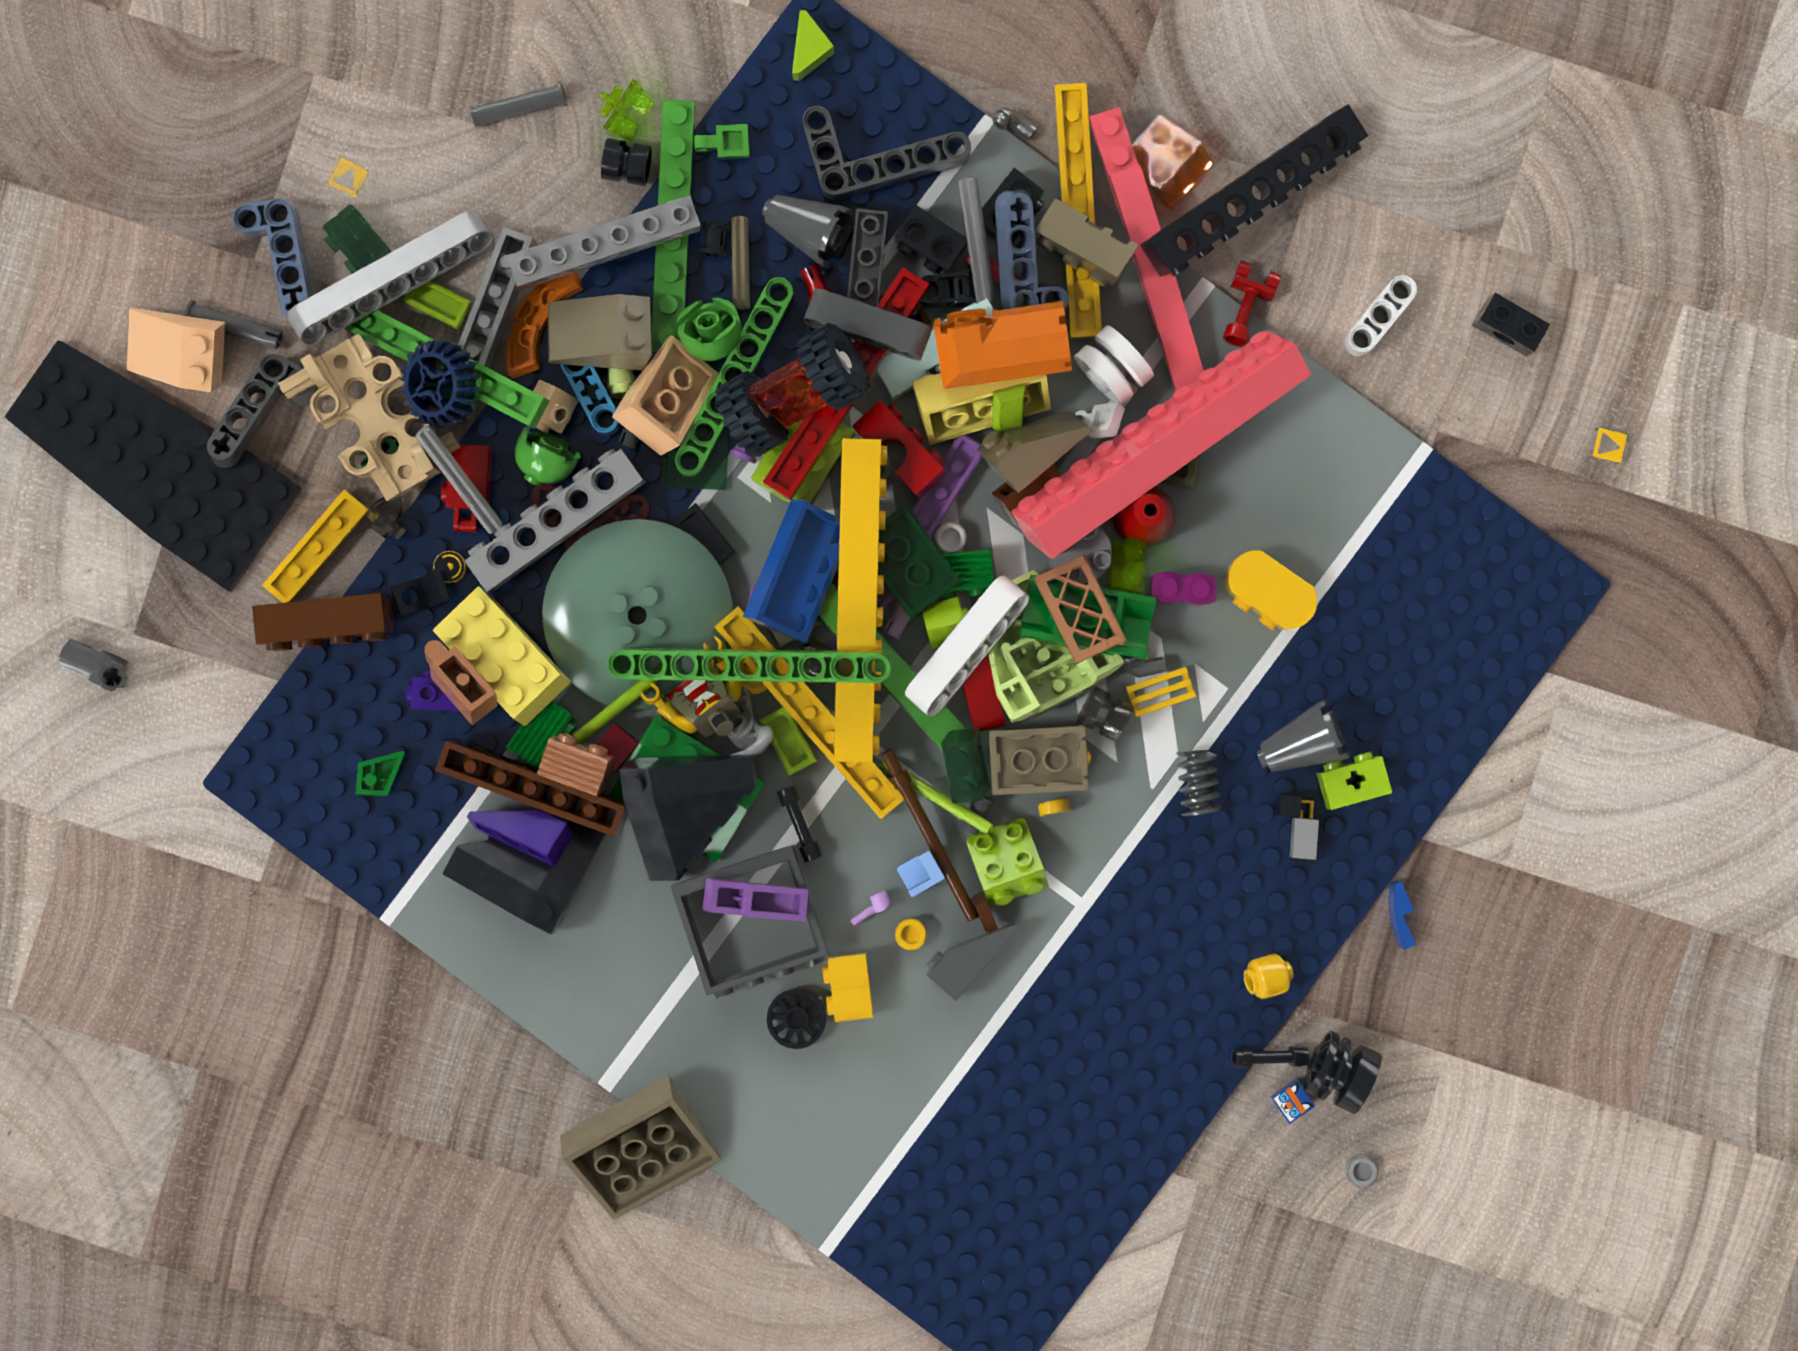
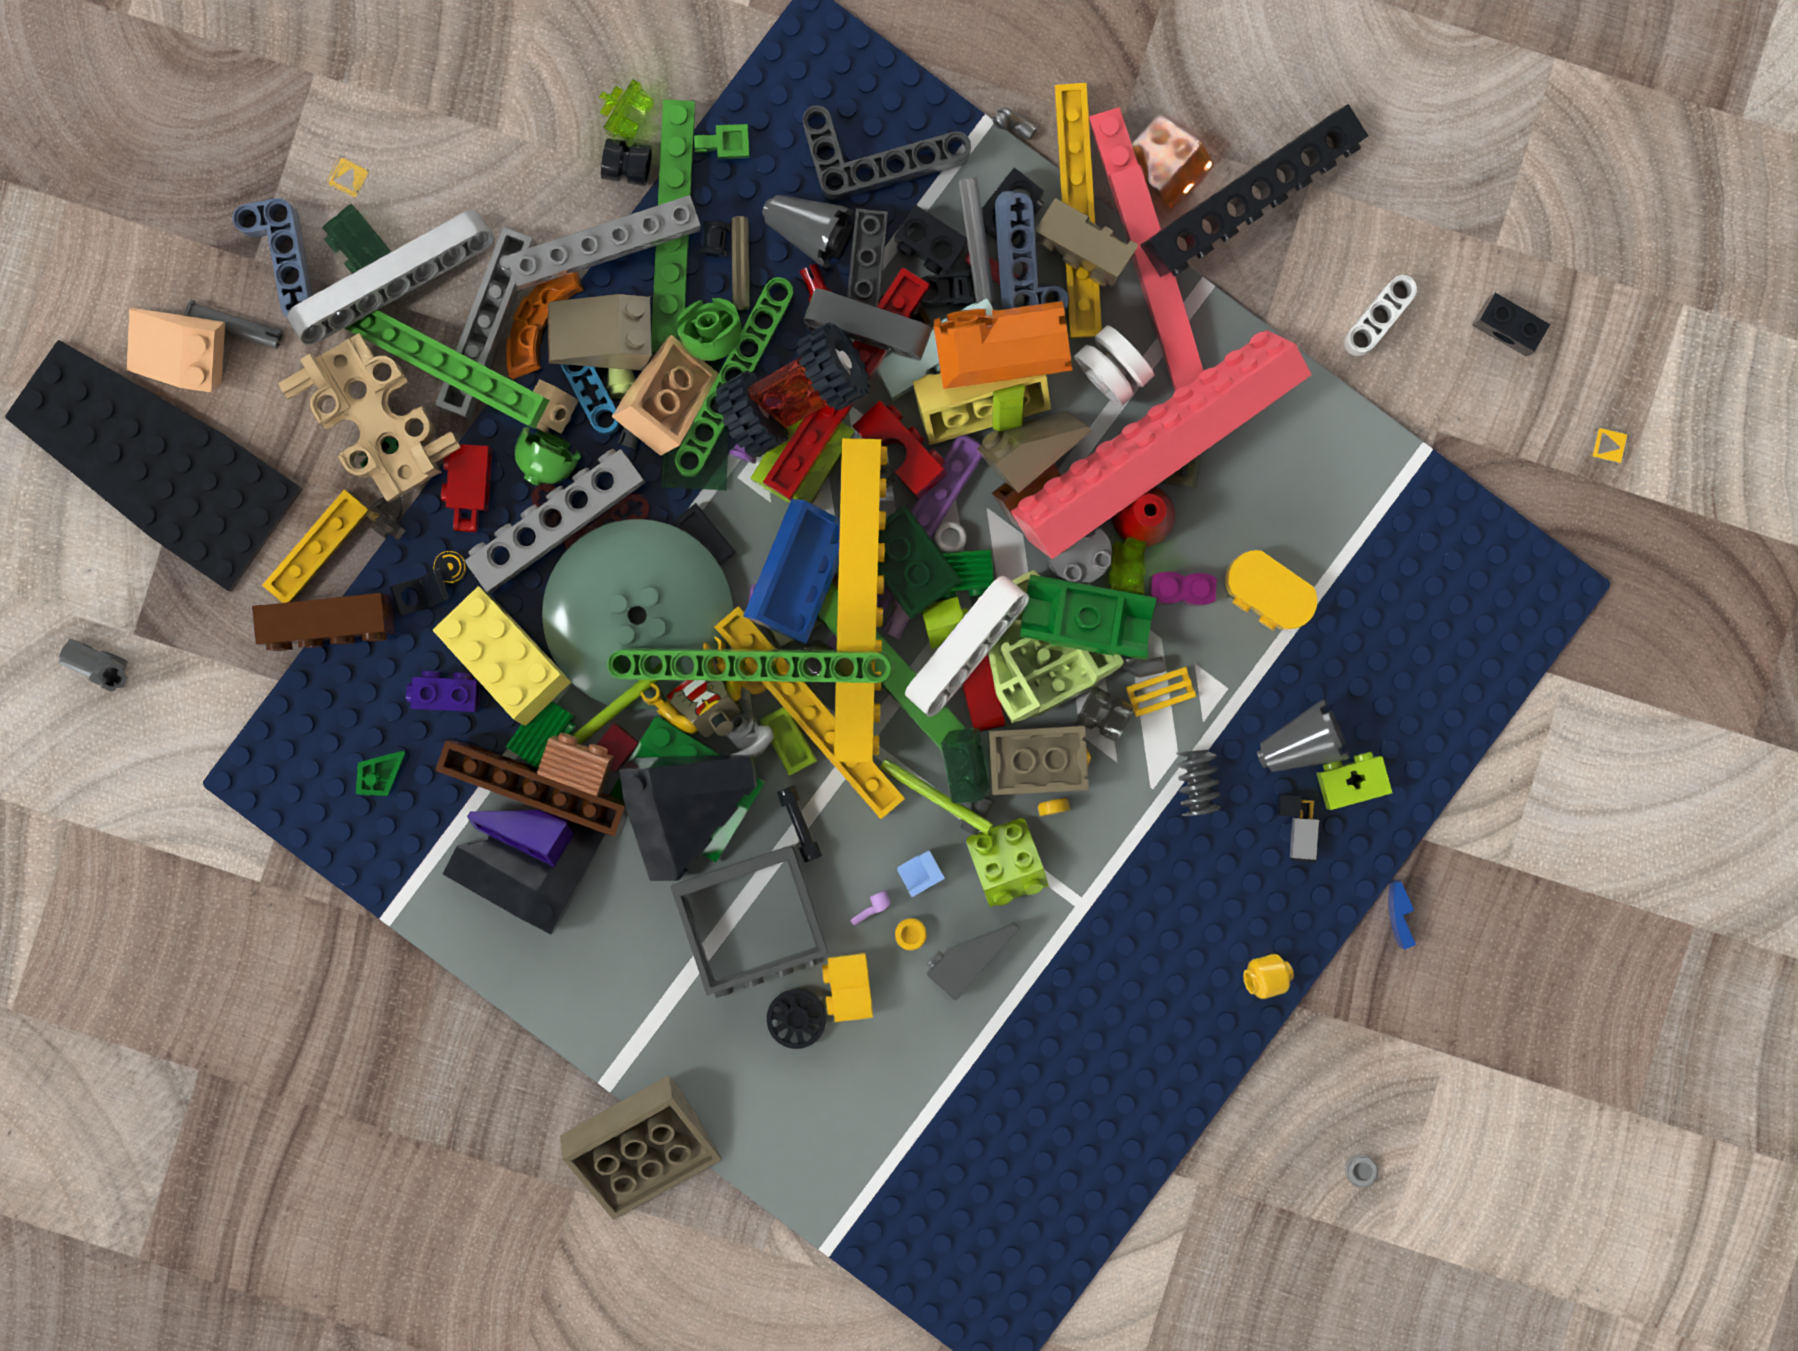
(254, 412): dark grey beam -> none
(430, 379): dark blue gear -> none
(439, 303): lime tile -> none
(459, 479): light grey axle -> none
(460, 681): nougat brick -> none
(519, 105): dark grey pin -> none
(755, 900): medium lavender slope -> none
(811, 47): lime slope -> none
(901, 780): reddish brown bar -> none
(984, 912): reddish brown tile -> none
(1067, 631): nougat window -> none
(1103, 419): white plate -> none
(1237, 333): red bar -> none
(1245, 1057): black bar -> none
(1292, 1101): tile -> none
(1347, 1074): black wheel -> none

